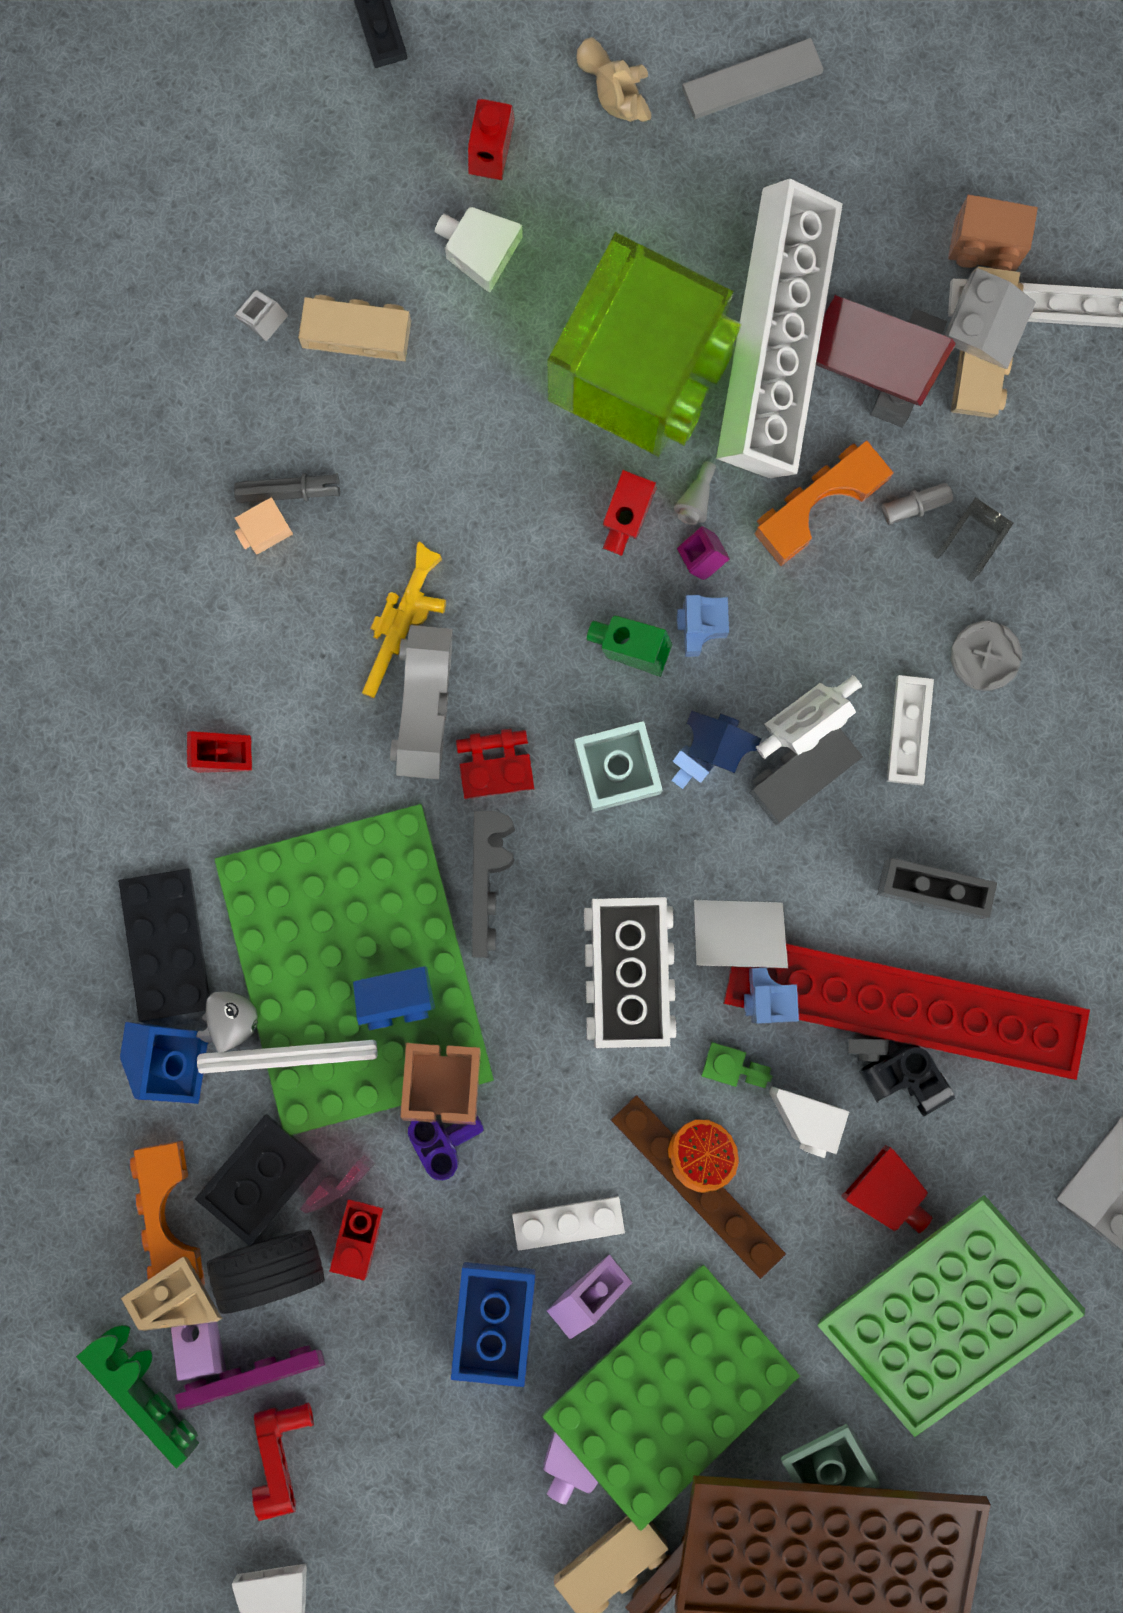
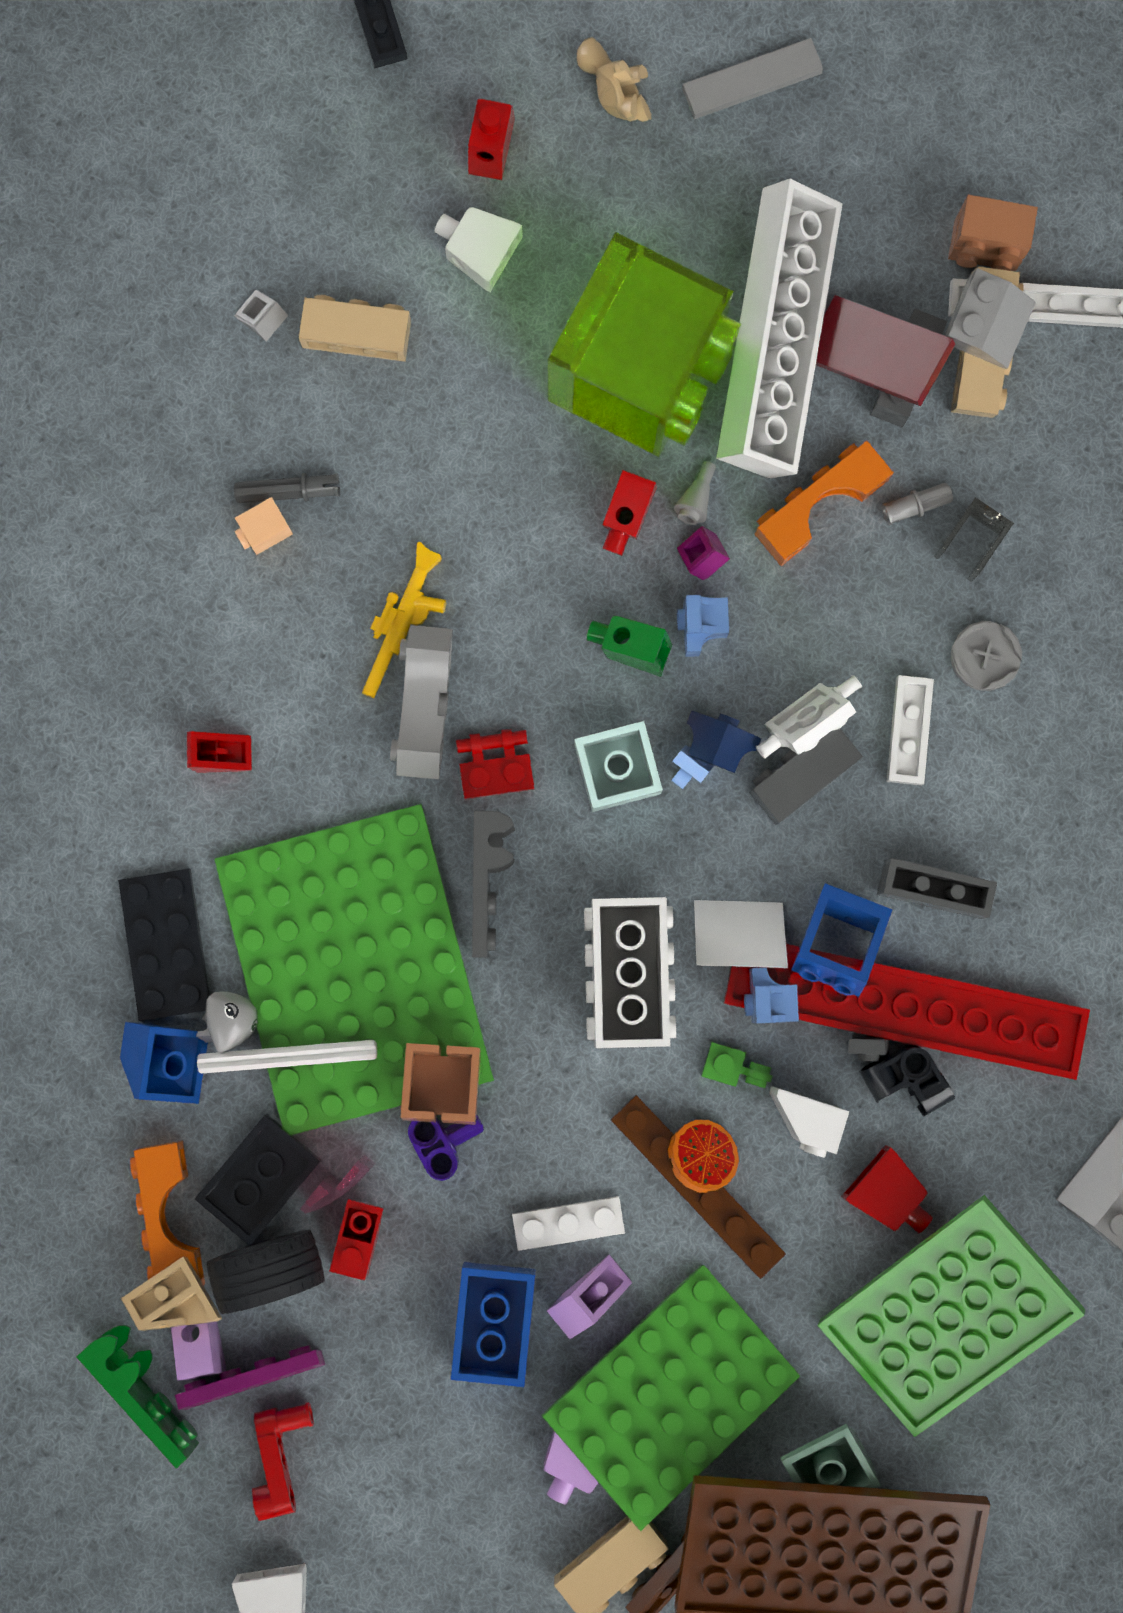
(392, 996): blue slope -> none
(853, 911): none -> blue window

